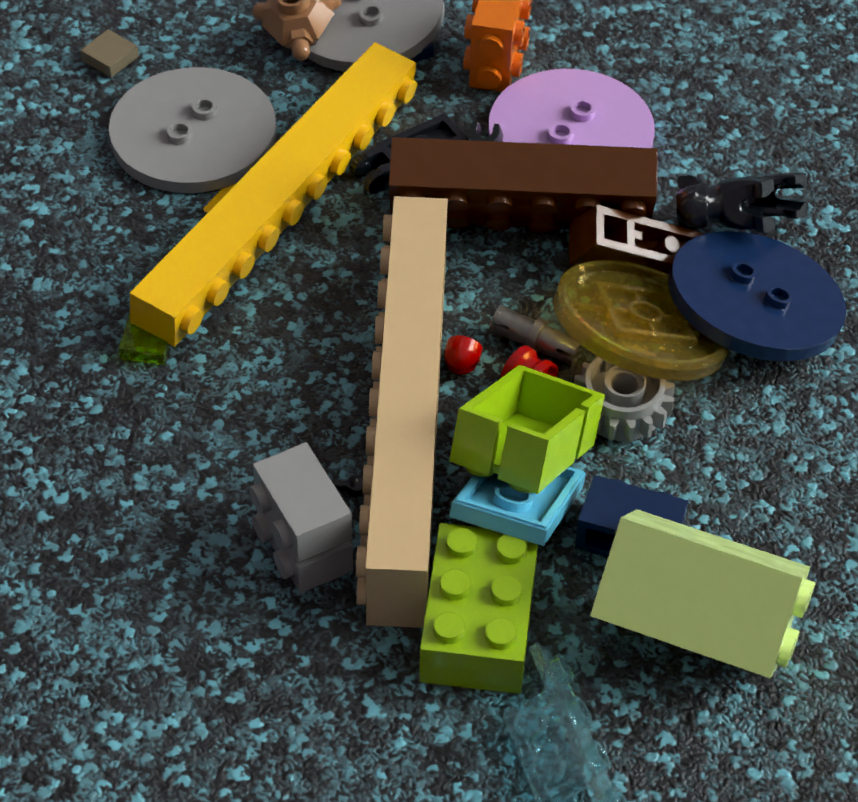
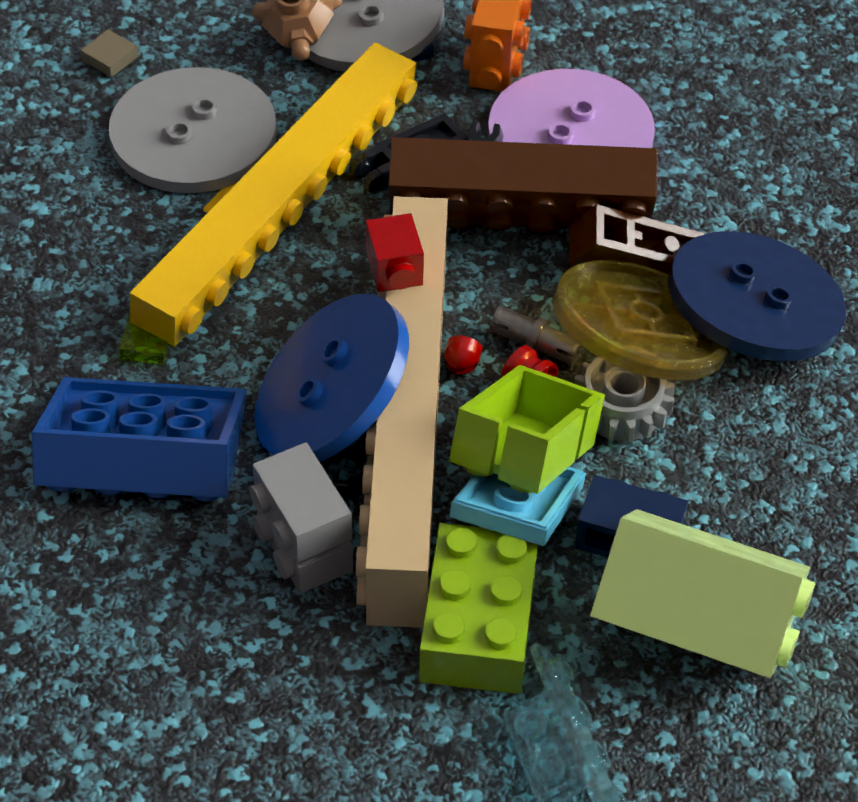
(139, 438): none -> blue slope
(333, 377): none -> blue plate
(394, 252): none -> red brick
(739, 201): black animal -> none

